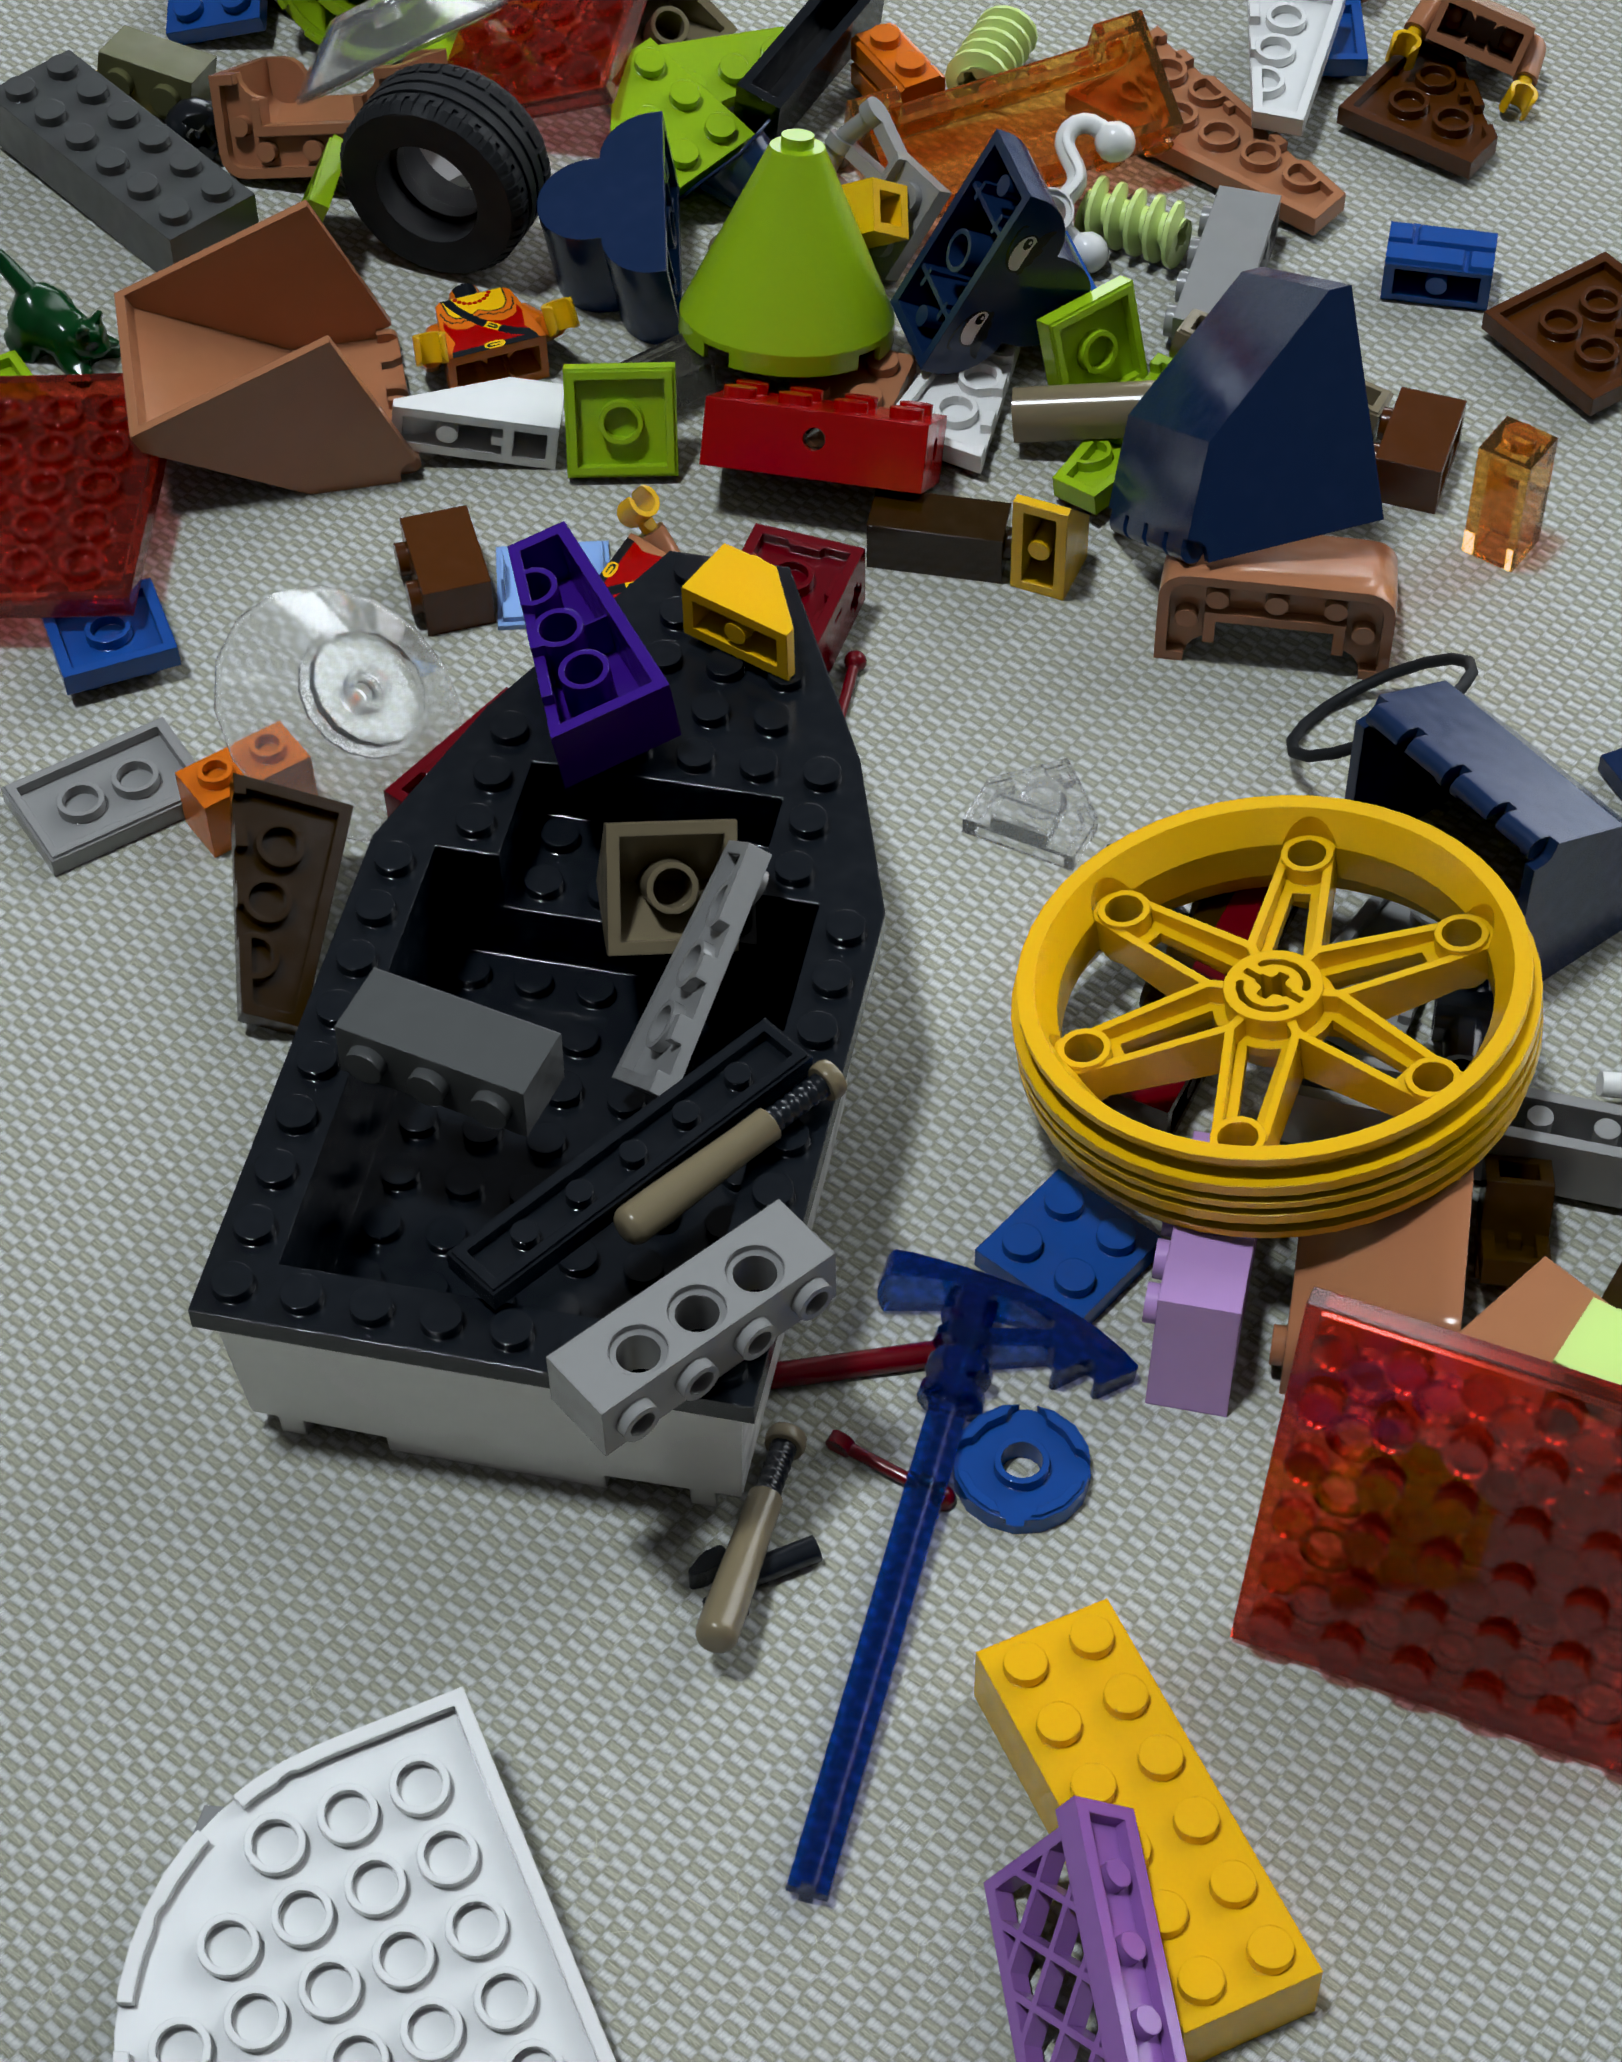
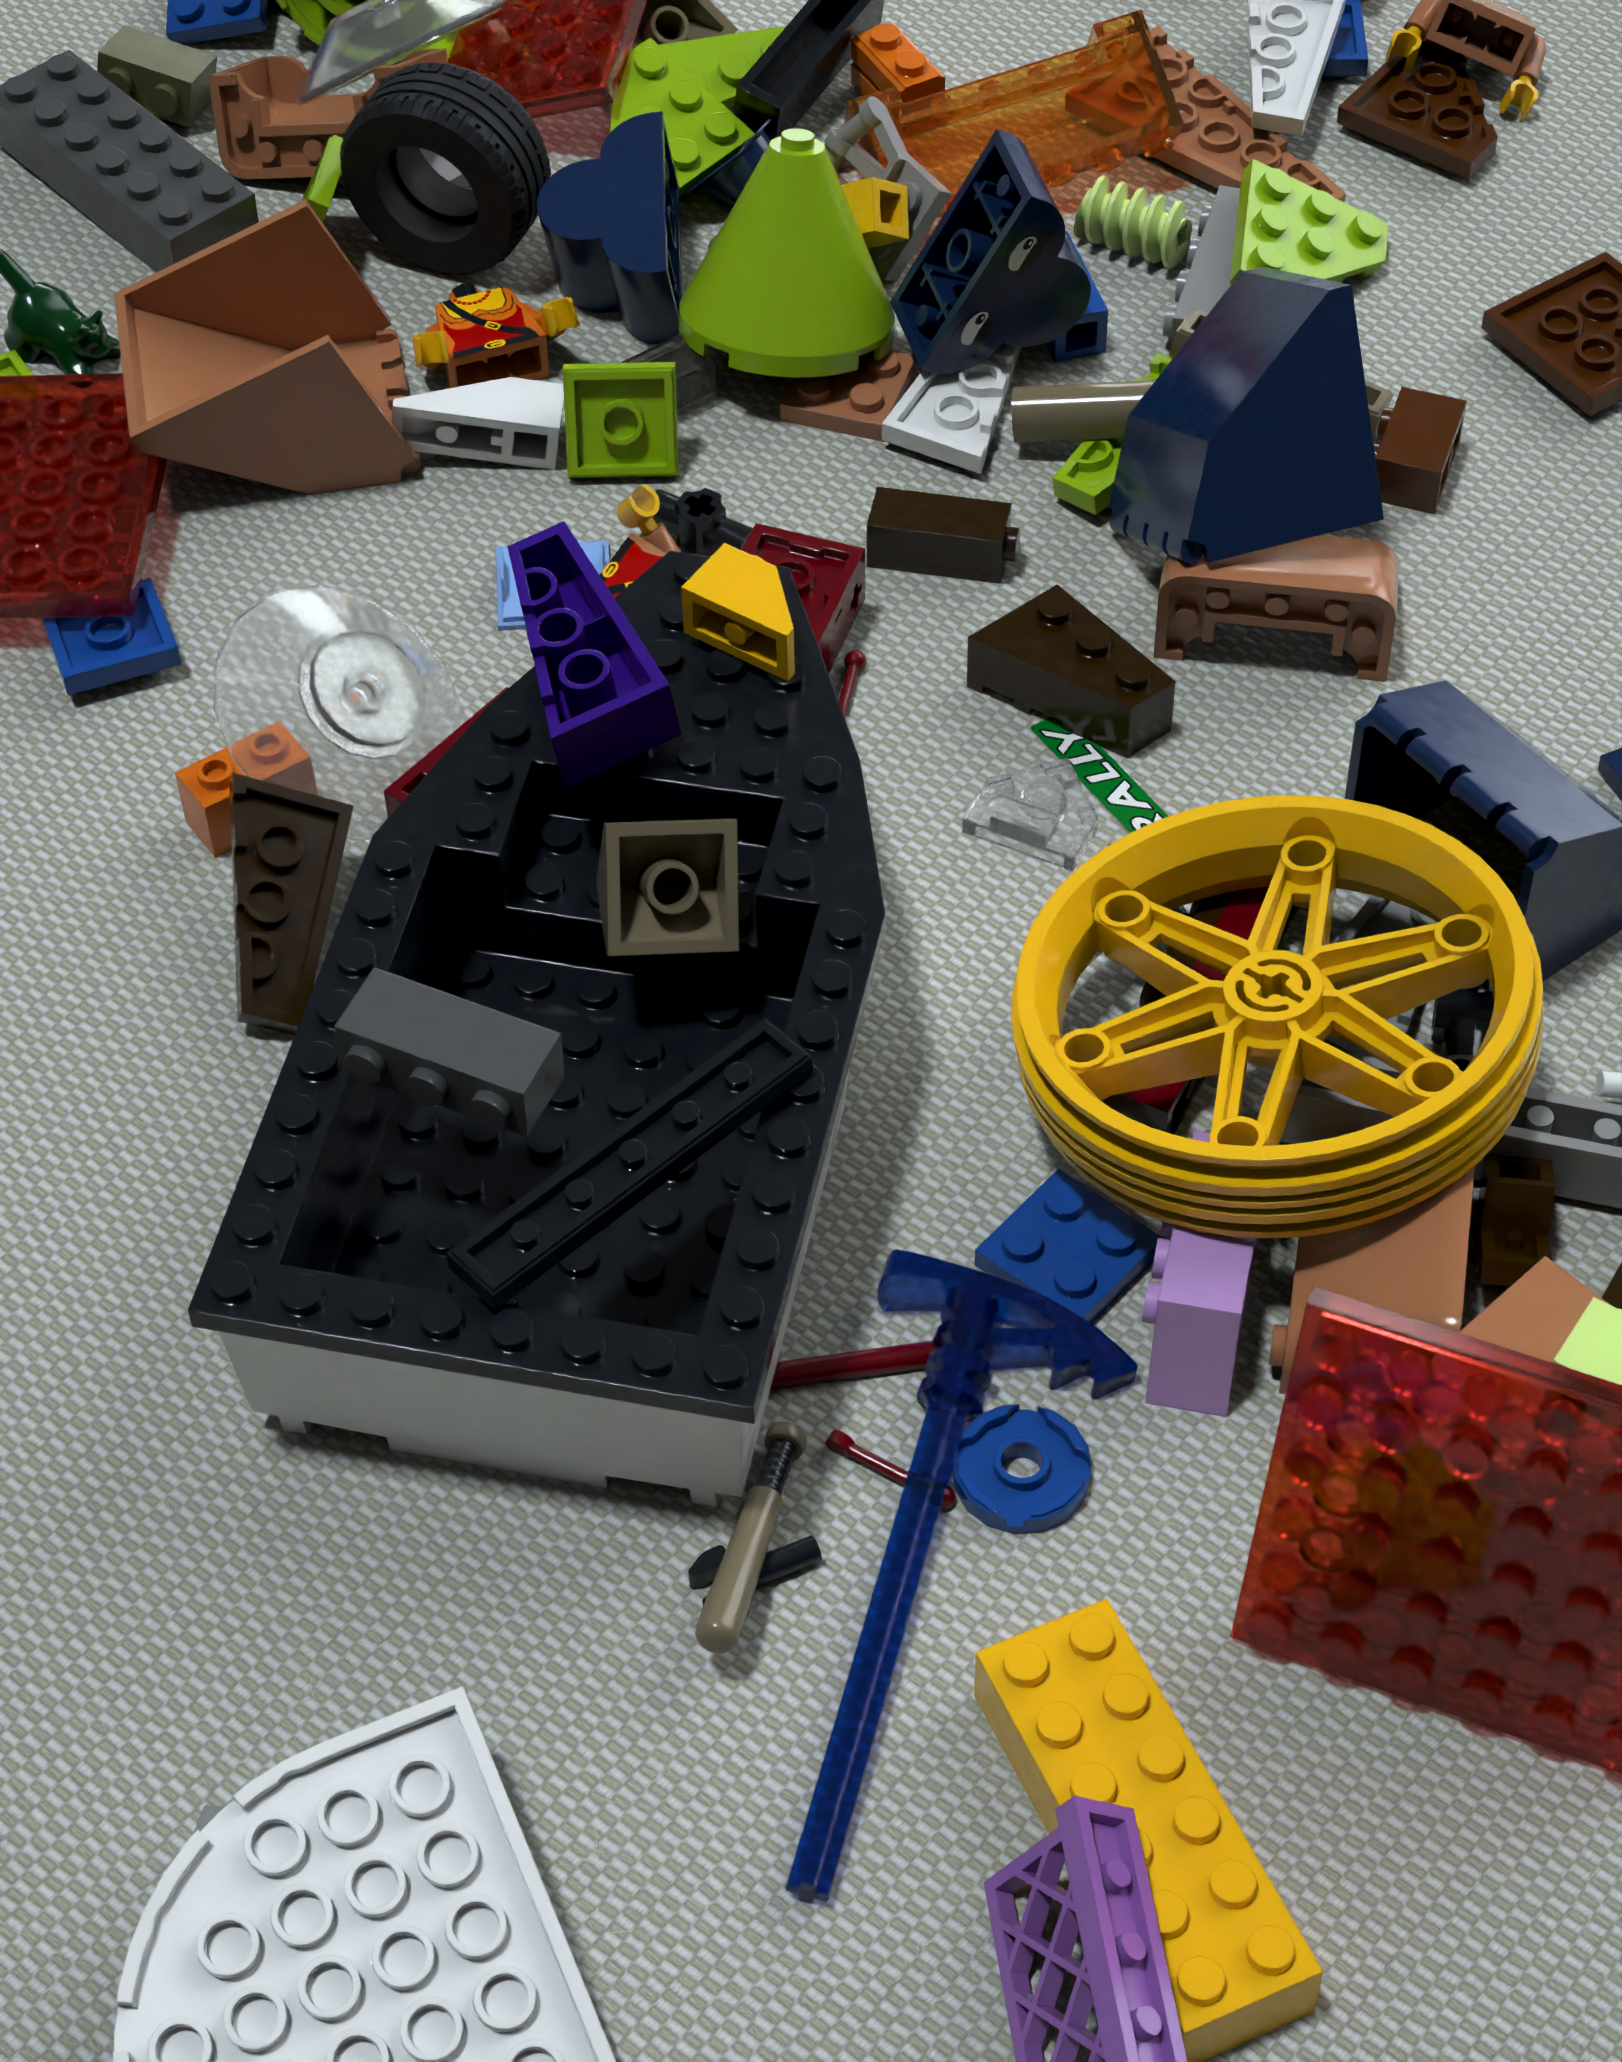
(101, 796): light grey tile -> none
(194, 114): black piece -> none
(445, 571): reddish brown brick -> none
(653, 1330): light grey brick -> none
(688, 986): light grey wing -> none
(700, 521): none -> black axle
(704, 1171): dark tan piece -> none
(822, 438): red brick -> none
(994, 45): yellowish green piece -> none
(1047, 546): yellow slope -> none
(1075, 669): none -> dark brown wedge
(1094, 337): lime tile -> none
(1101, 775): none -> sticker
(1114, 144): white piece -> none
(1302, 229): none -> lime plate
(1360, 687): black piece -> none
(1439, 266): blue brick -> none
(1509, 493): clear orange brick -> none

